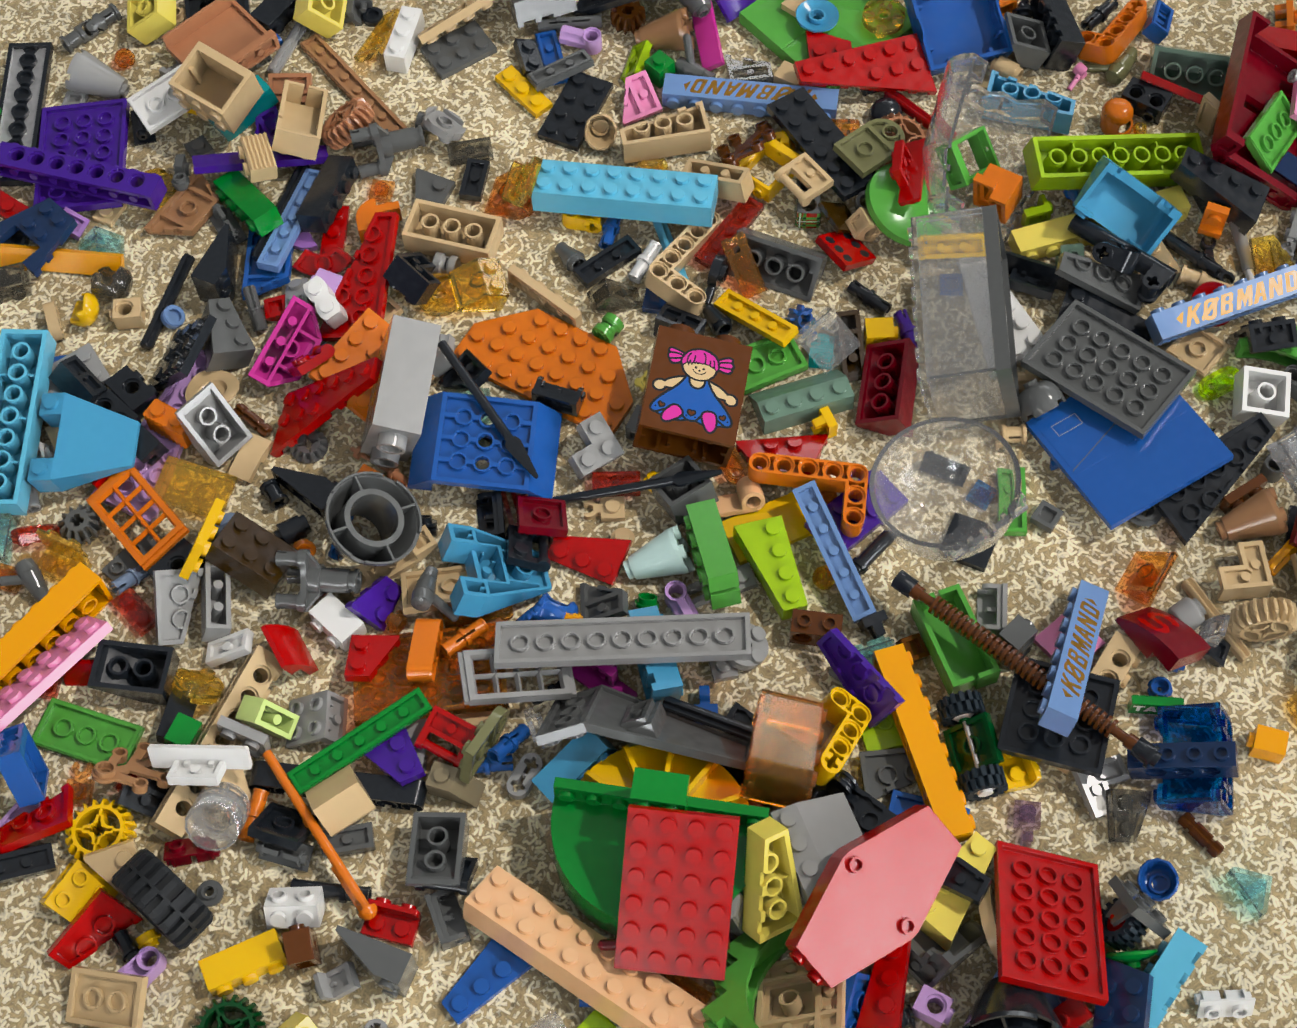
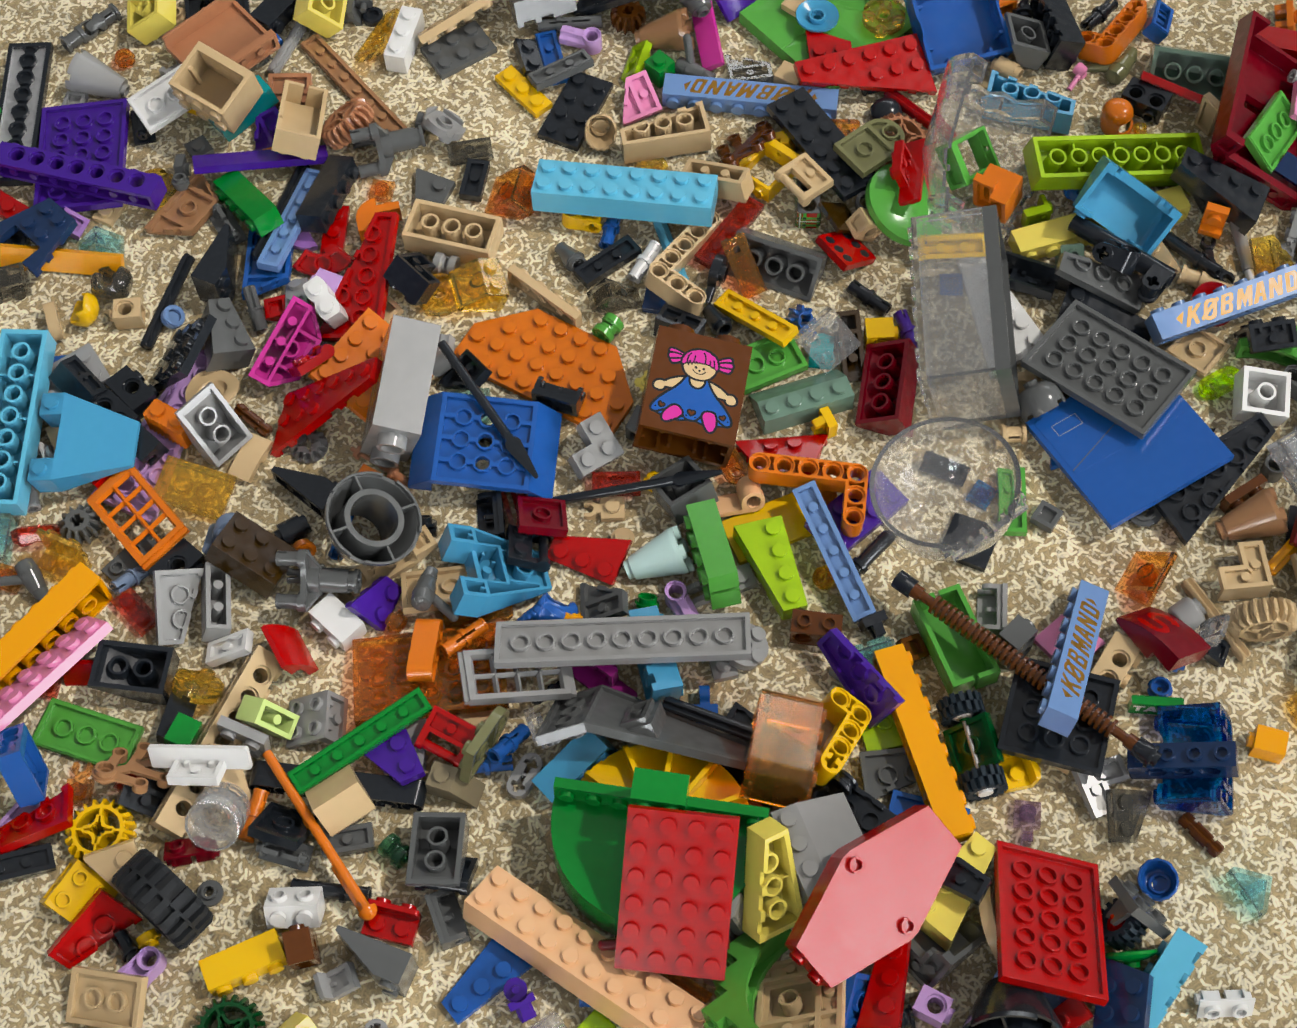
(203, 540): yellow plate -> none
(257, 157): tan brick -> none
(274, 494): black bush -> none
(367, 655): red wing -> none
(394, 850): none -> clear green wheel
(519, 999): none -> dark purple hips
(521, 181): clear yellow bracket -> none

